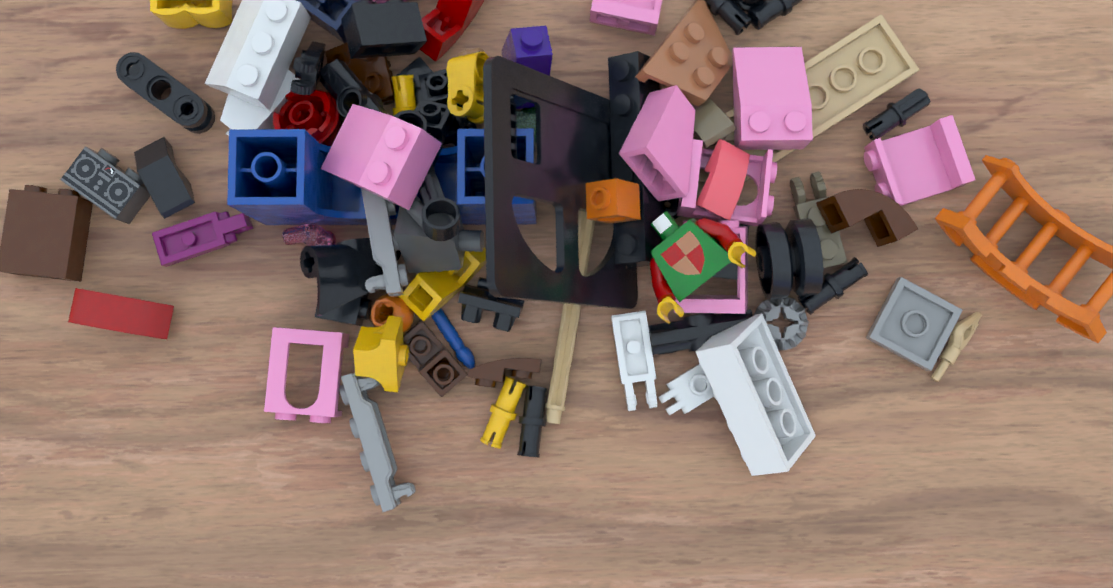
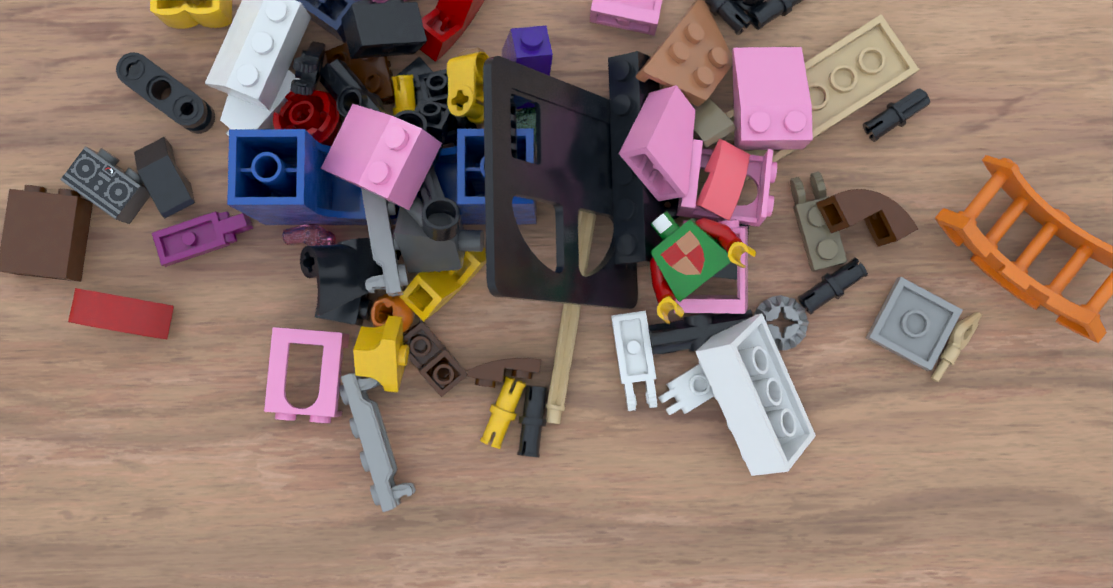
(462, 353): blue piece -> none
(478, 298): black hips -> none
(612, 201): orange brick -> none
(789, 259): black wheel -> none
(919, 162): bright pink panel -> none

